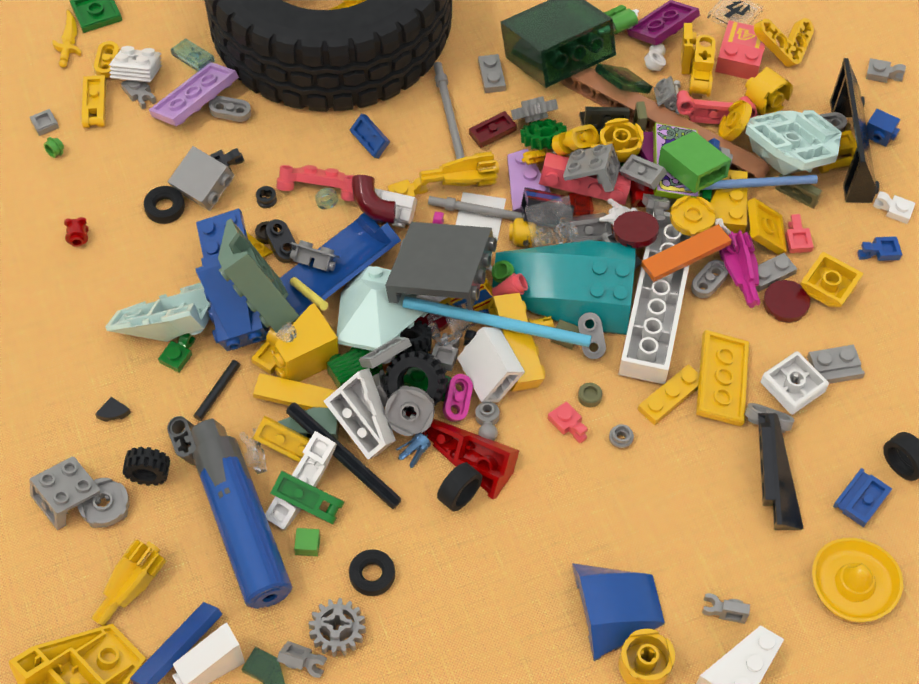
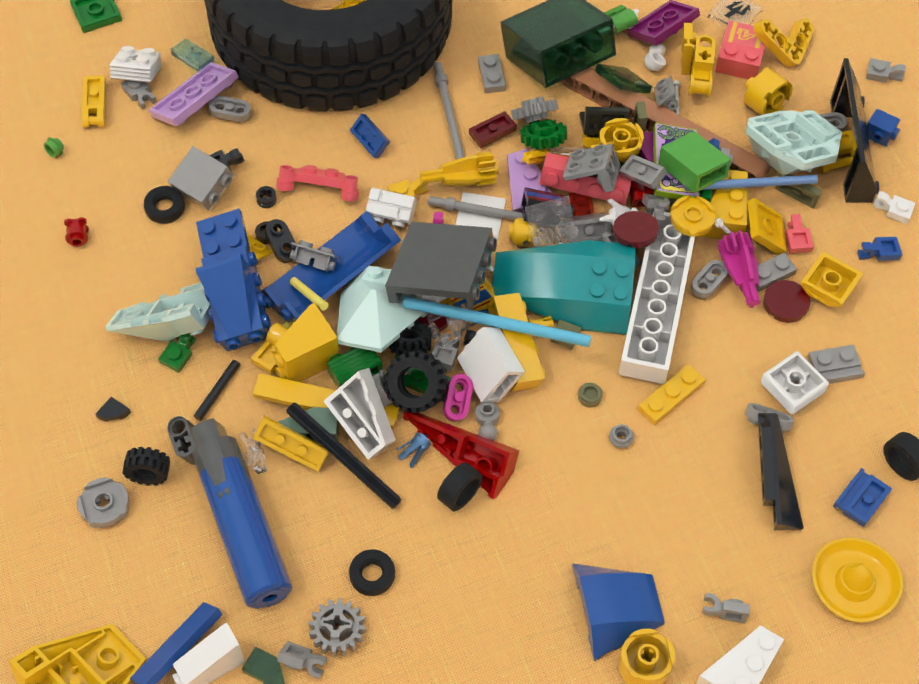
(44, 122): light grey tile -> none
(62, 489): light grey bracket -> none
(68, 41): yellow piece -> none
(104, 56): yellow plate -> none
(129, 578): yellow piece -> none
(254, 279): sand green piece -> none
(287, 333): clear hinge -> none
(306, 497): green plate -> none
(307, 542): bright green piece -> none
(310, 470): white slope -> none
(326, 198): clear light blue tile -> none
(370, 202): dark red cylinder -> none
(385, 353): light grey plate -> none
(406, 397): light grey plate -> none
(502, 270): bright green plate -> none
(513, 284): coral cone -> none
(567, 419): coral plate -> none
(575, 138): yellow brick -> none
(596, 333): light grey plate -> none
(686, 253): orange tile -> none
(706, 111): coral plate -> none
(723, 378): yellow tile -> none
(736, 121): yellow tile -> none

